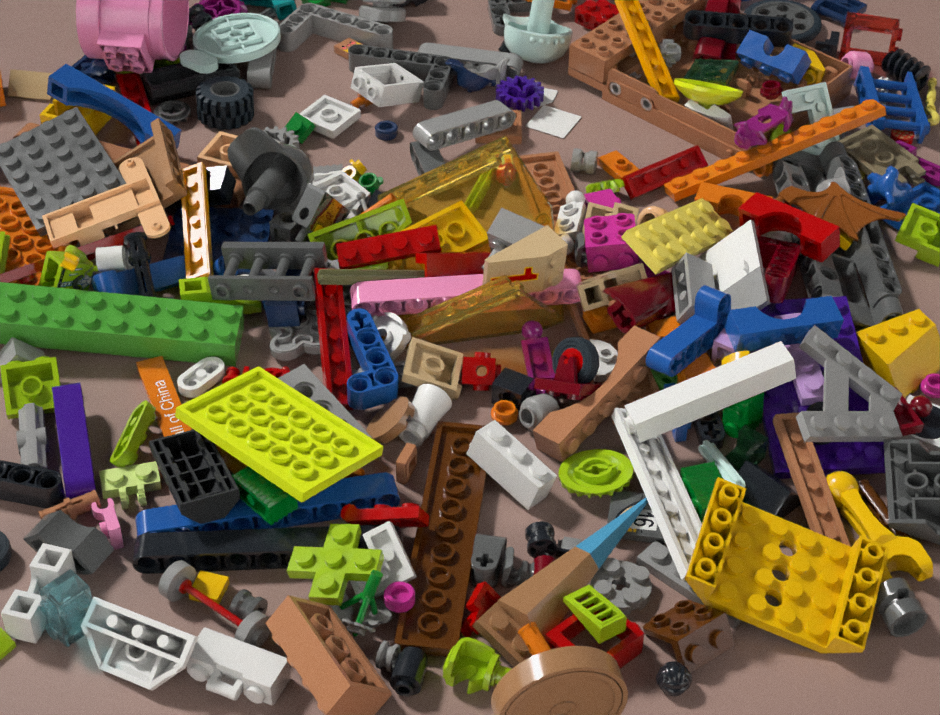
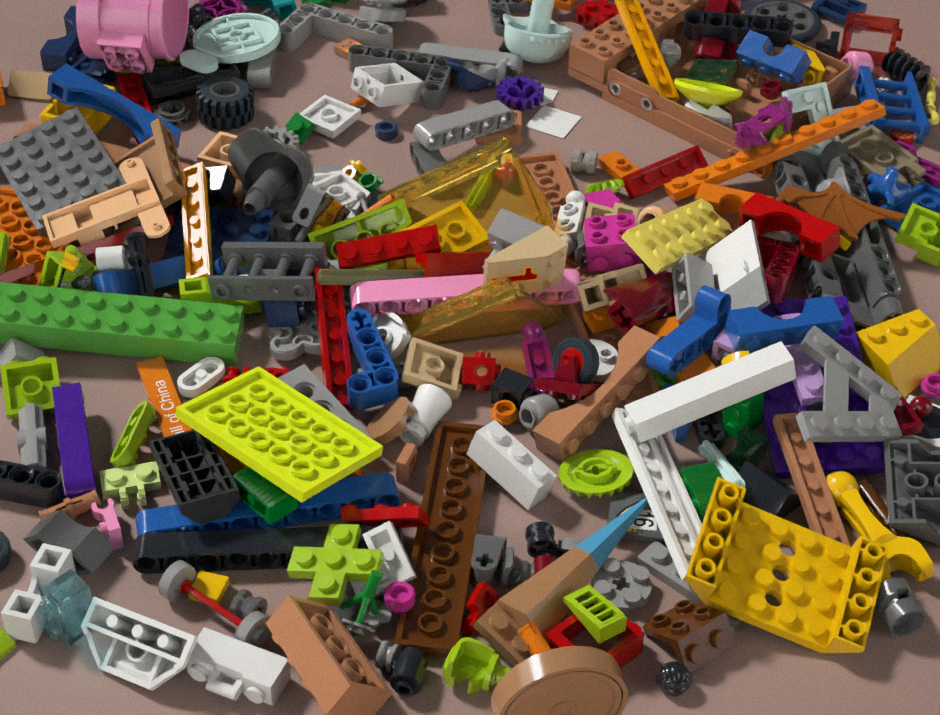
(64, 49): none -> dark blue arch

